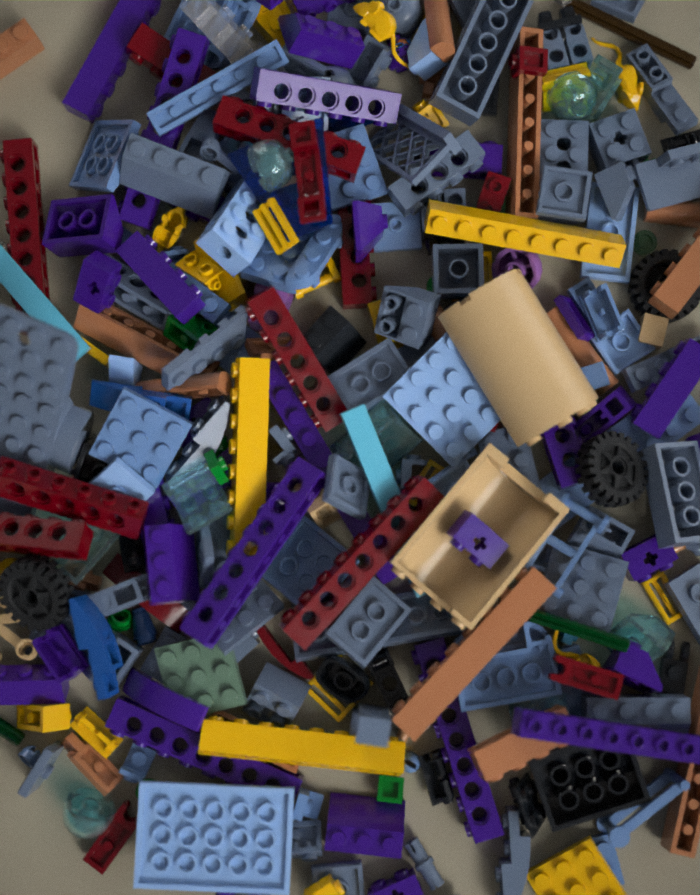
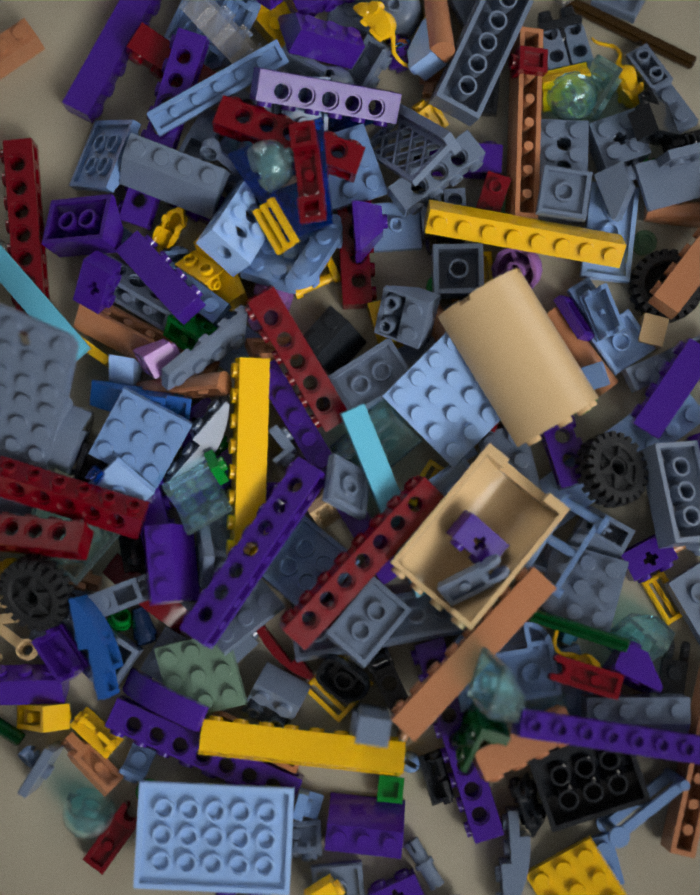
(95, 474): none -> clear blue hand
(156, 356): none -> medium lavender slope
(405, 470): sand blue bracket -> none
(472, 580): none -> sand blue hinge
(473, 730): none -> dark green bracket
(495, 689): none -> clear light blue slope
(603, 415): dark purple slope -> none
(652, 119): none -> black hinge

